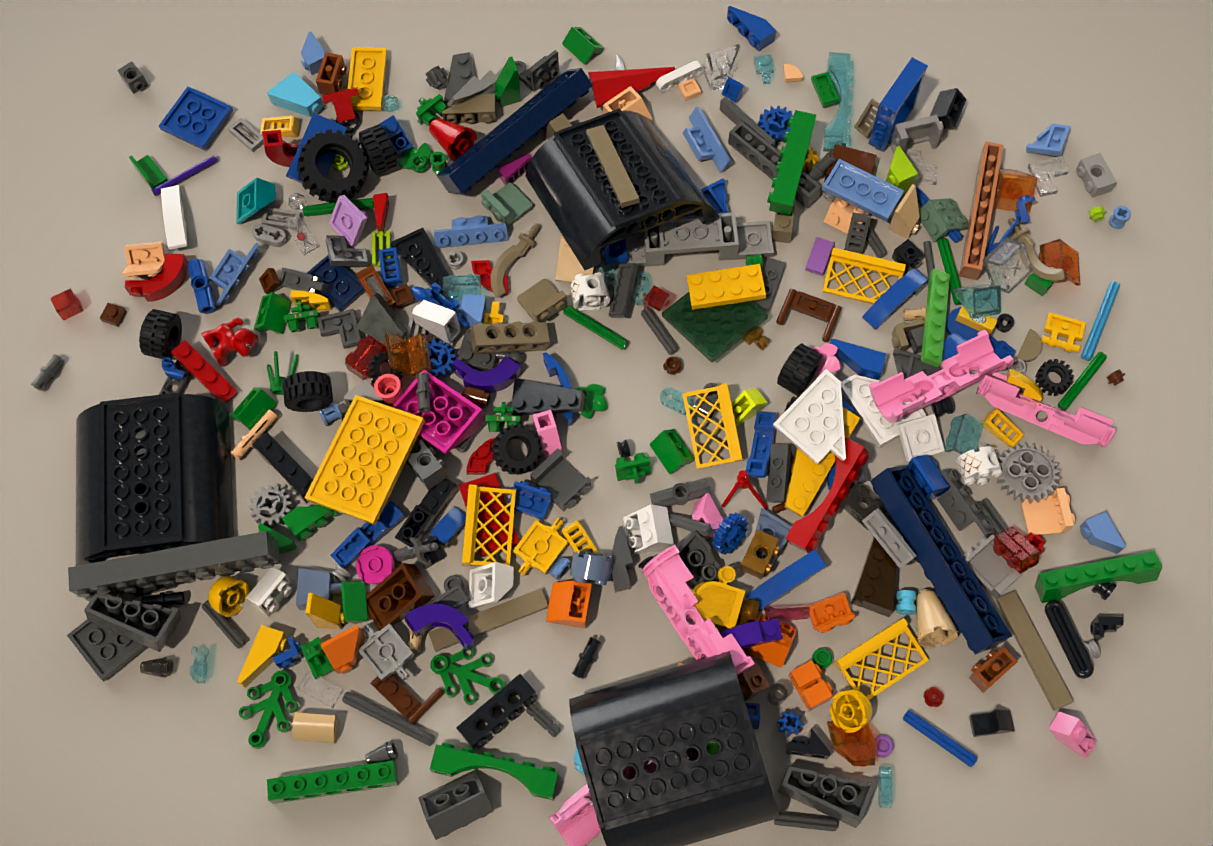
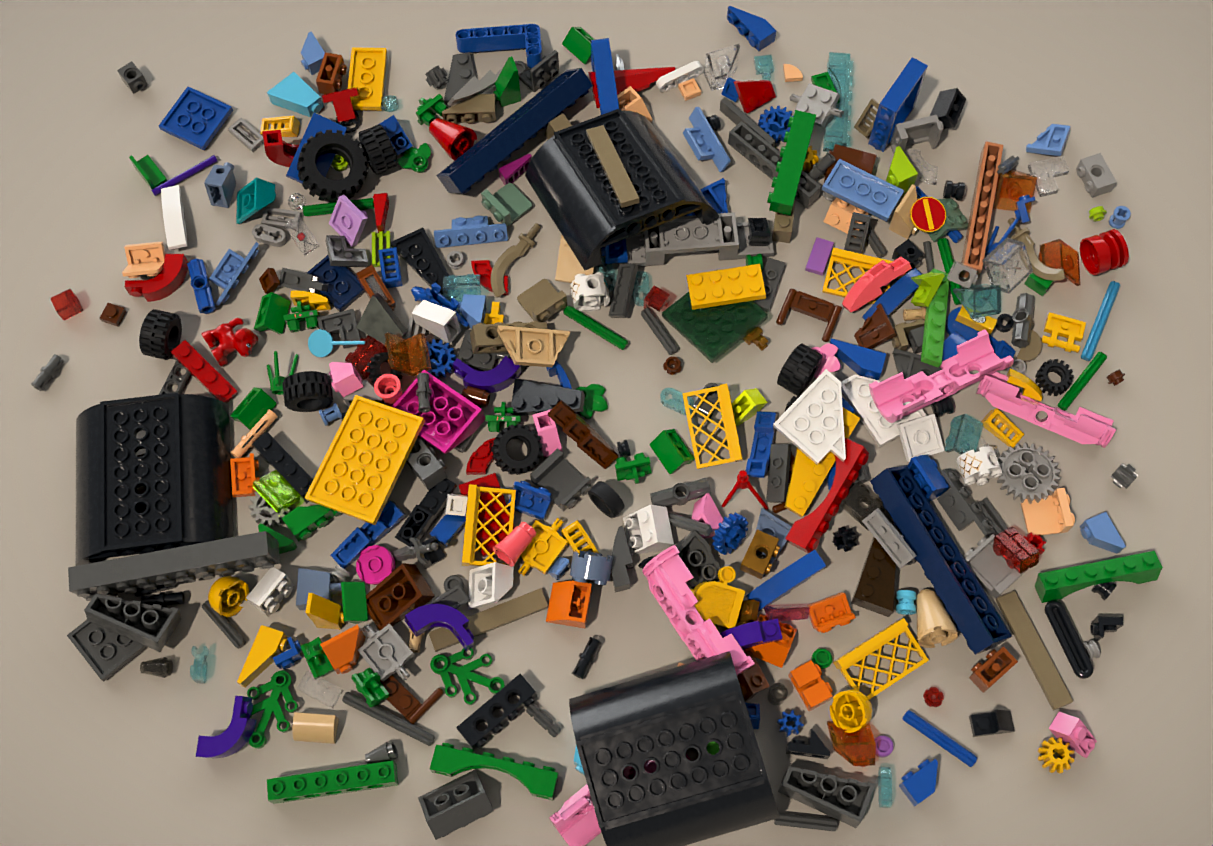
(171, 370): blue arm -> none
(221, 185): none -> sand blue torso
(234, 736): none -> dark purple arch
(243, 475): none -> orange bracket
(276, 491): none -> clear neon green plate
(322, 343): none -> medium azure piece
(345, 378): none -> bright pink slope
(370, 686): none -> green hips
(402, 296): reddish brown plate -> none
(438, 162): green bush -> none
(456, 504): none -> white tile
(502, 38): none -> blue beam
(514, 544): none -> coral plant
(533, 345): none -> tan wing
(583, 434): none -> reddish brown slope
(603, 67): none -> blue beam
(606, 499): none -> black tyre
(714, 122): none -> black bush
(754, 93): none -> red wing
(758, 231): none -> black slope
(818, 102): none -> light grey plate
(844, 539): none -> black gear
(870, 284): none -> coral slope
(875, 329): none -> reddish brown wing
(922, 783): none -> blue slope
(928, 214): none -> red piece
(928, 286): none -> lime slope
(954, 190): none -> black wheel
(954, 272): none -> light grey brick
(1007, 165): none -> dark grey axle
(1023, 320): none -> dark grey piece
(1048, 750): none -> yellow gear
(1104, 252): none -> red wheel
(1124, 476): none -> dark grey gear

